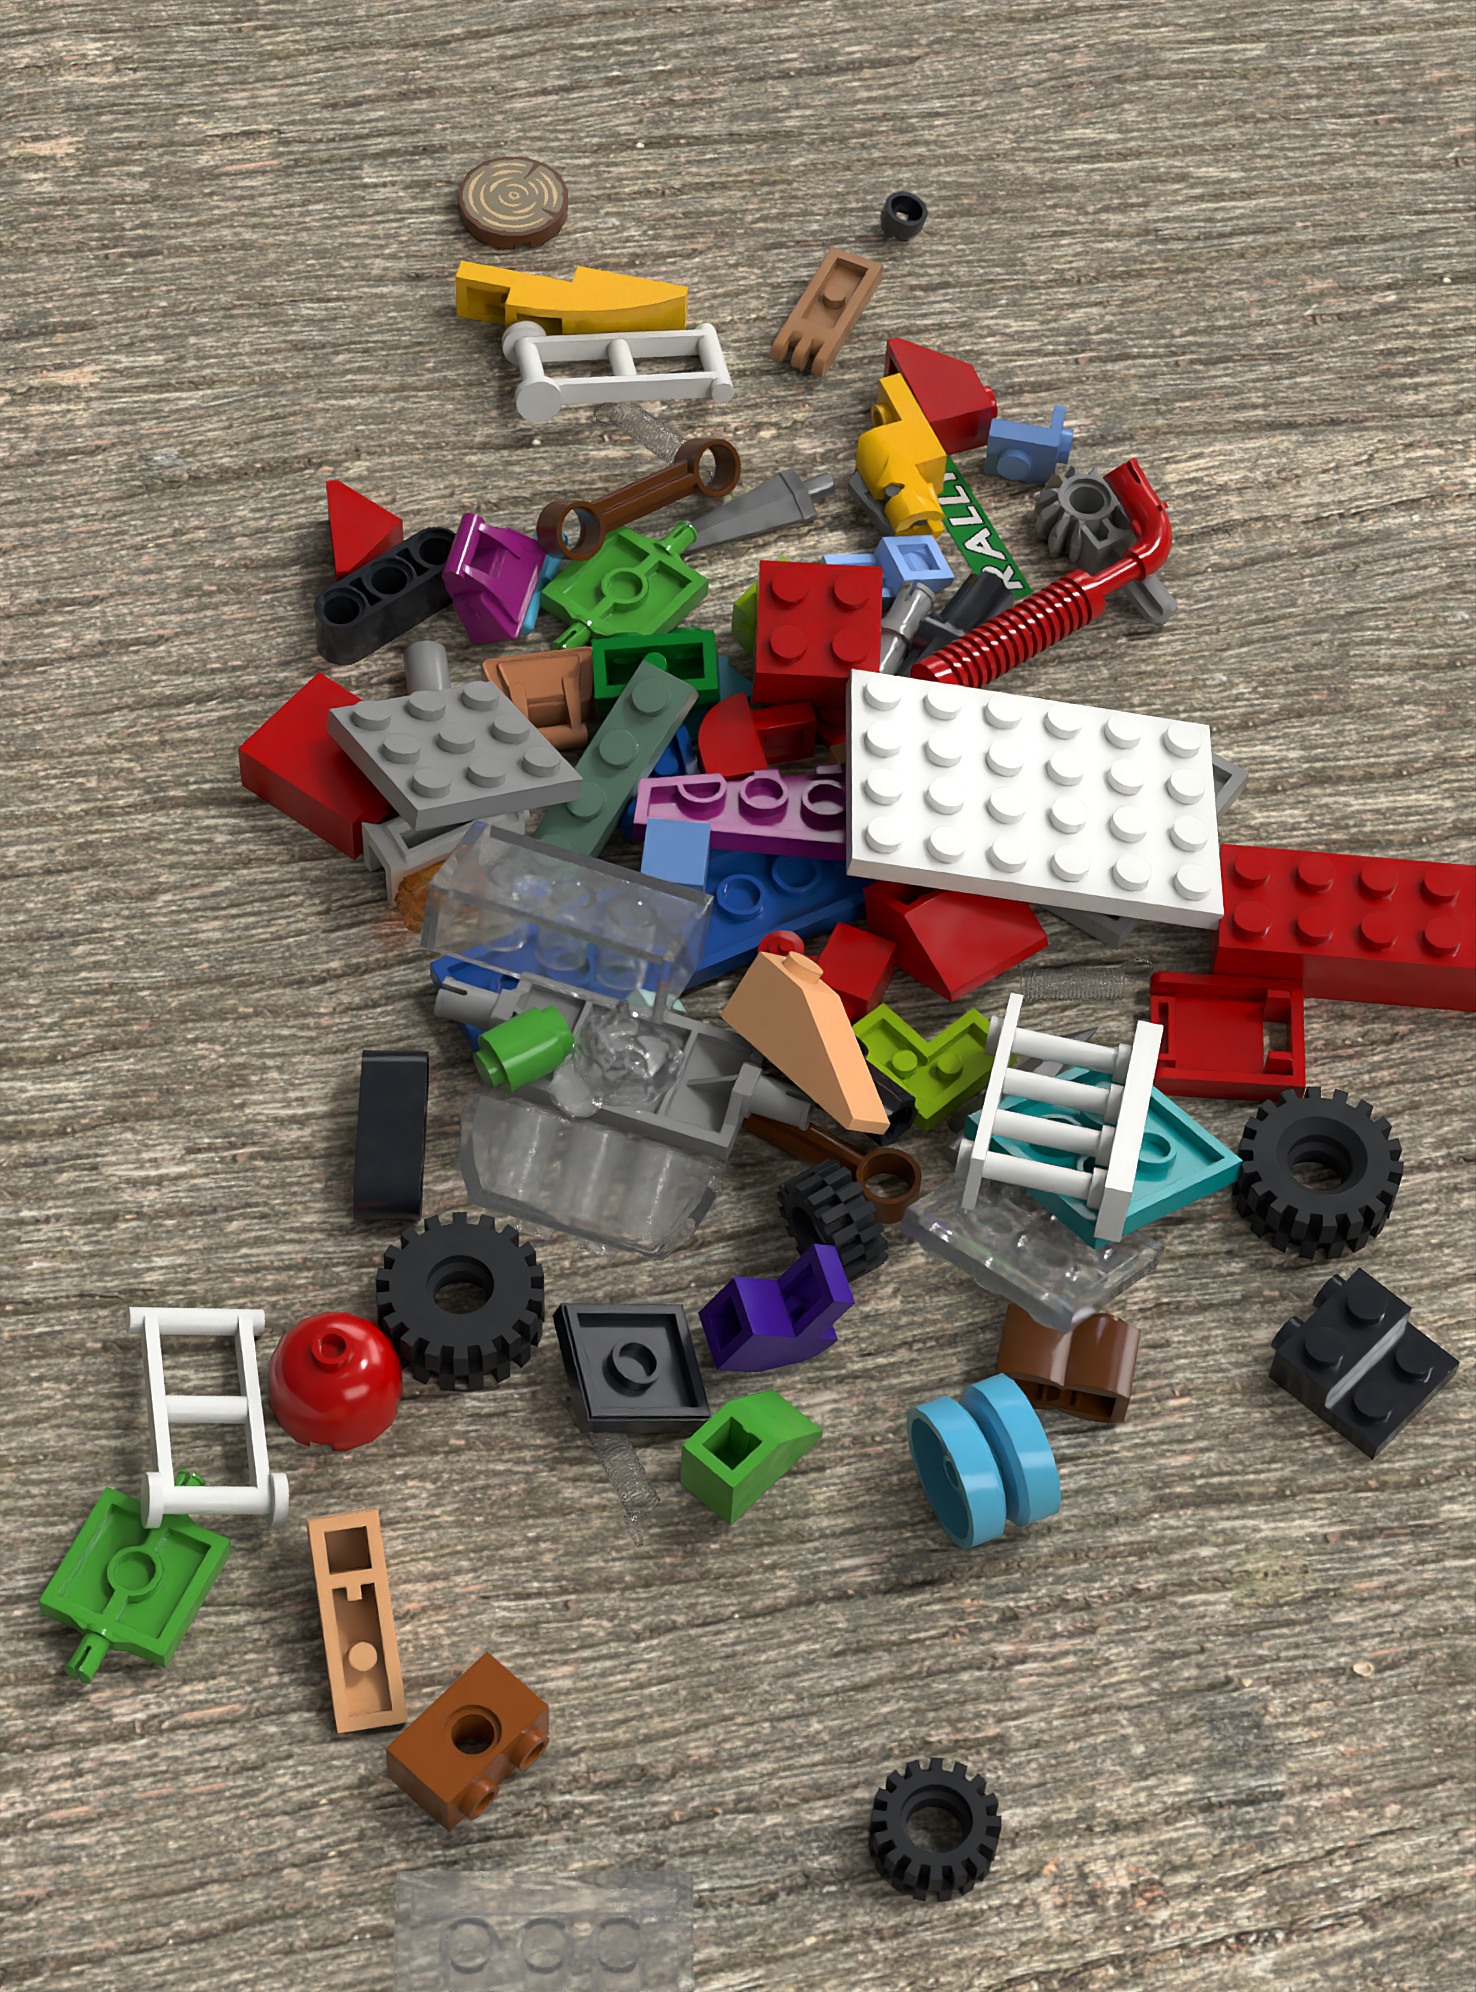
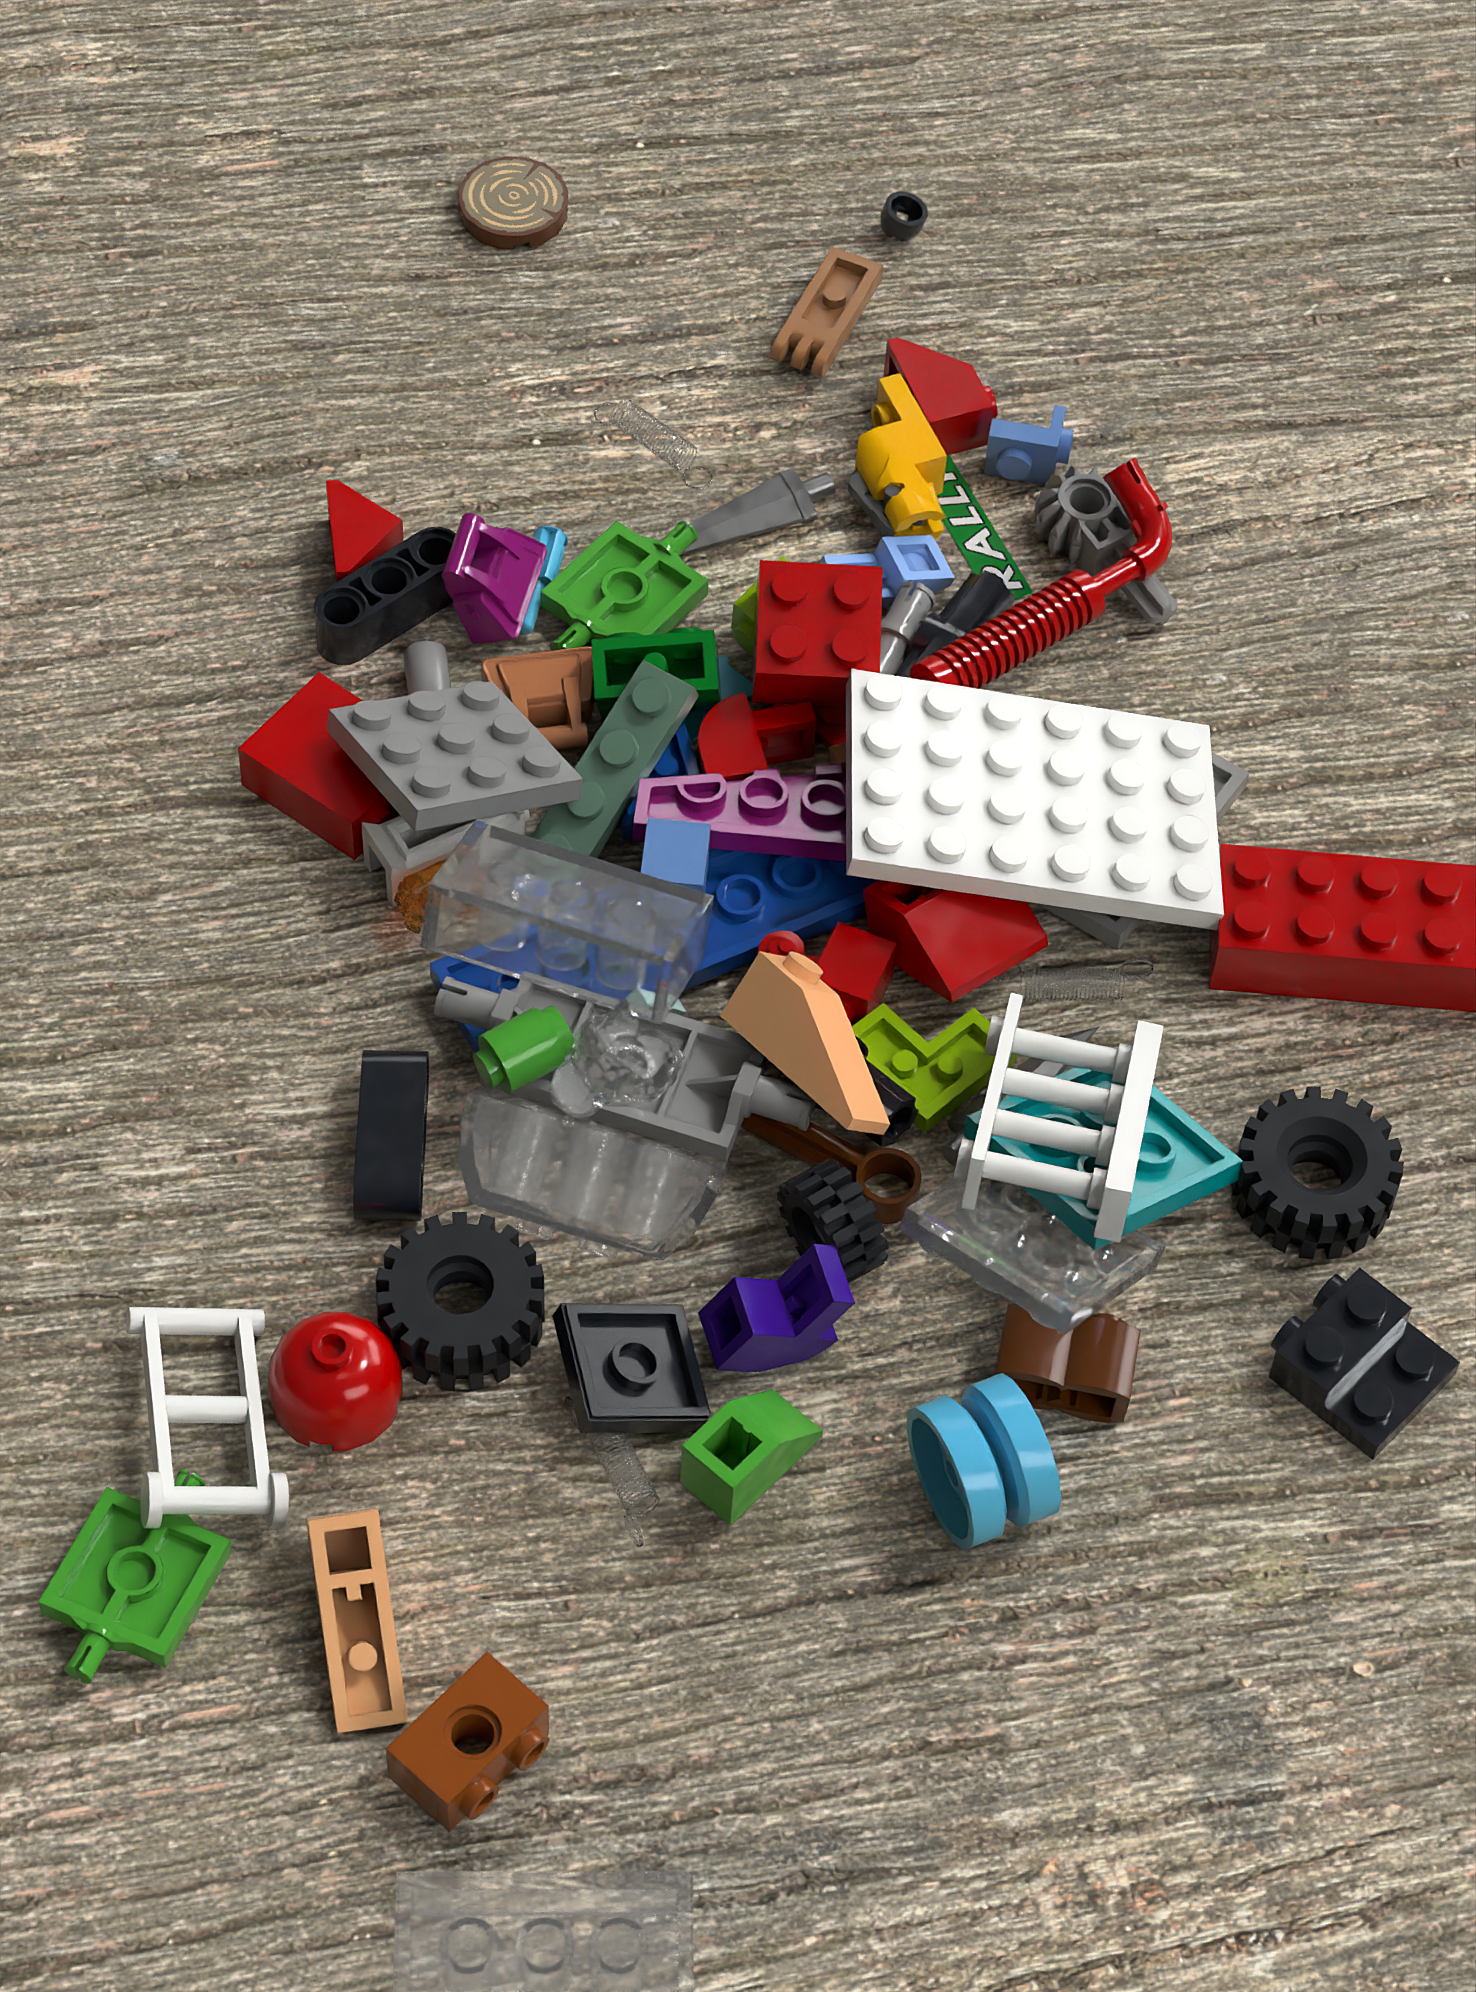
(541, 397): white piece -> none
(588, 305): yellow slope -> none
(638, 499): reddish brown piece -> none
(943, 1790): black tyre -> none
(1216, 1036): red container -> none

